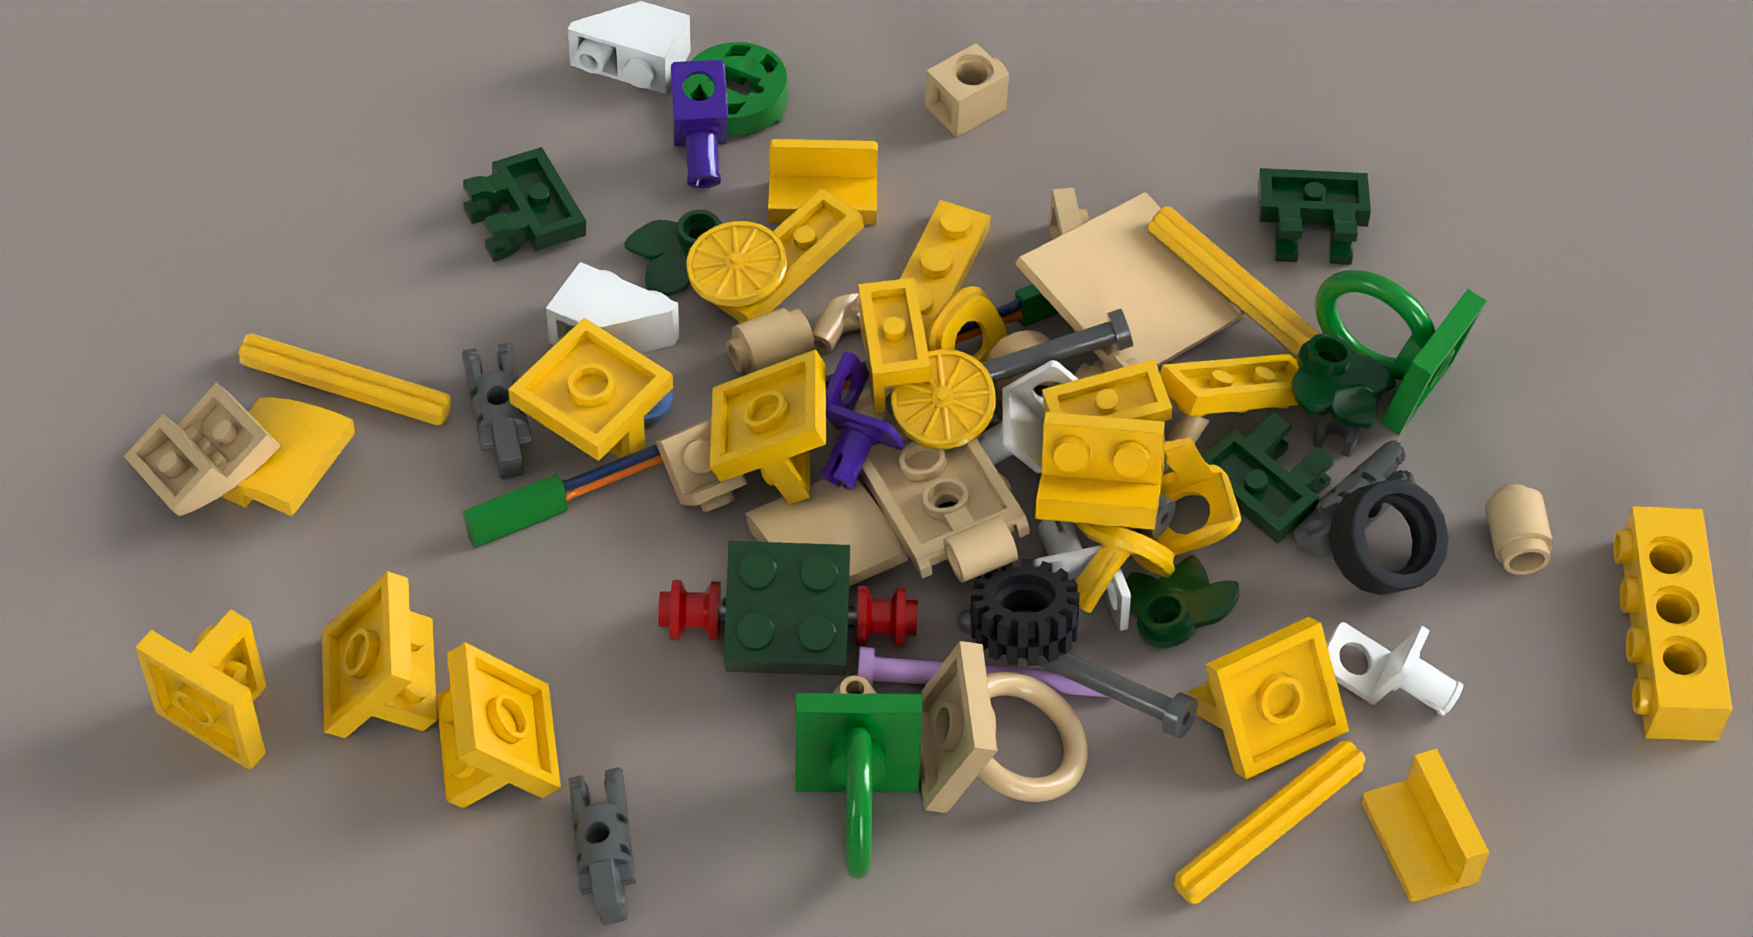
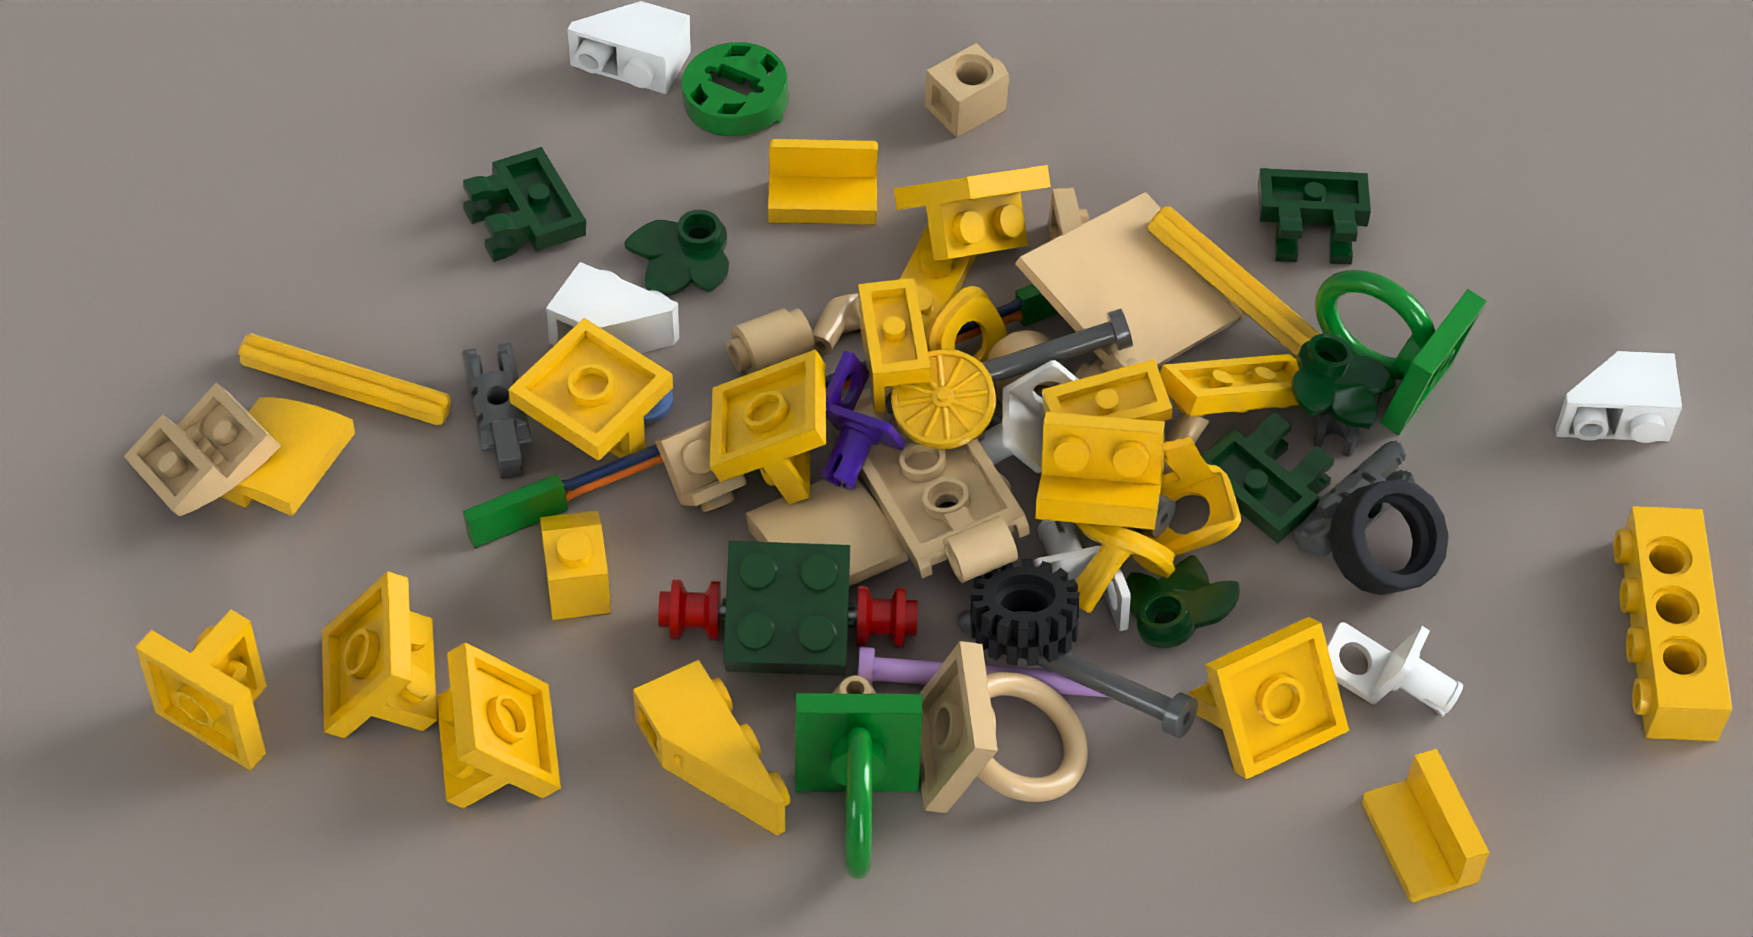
(575, 565): none -> yellow slope
(603, 845): dark grey hinge -> none
(700, 123): dark purple bracket -> none
(700, 741): none -> yellow slope
(736, 264): yellow wheel -> none
(809, 240): yellow plate -> none
(974, 211): none -> yellow bracket
(1269, 822): yellow axle -> none
(1519, 529): tan brick -> none
(1624, 400): none -> white slope

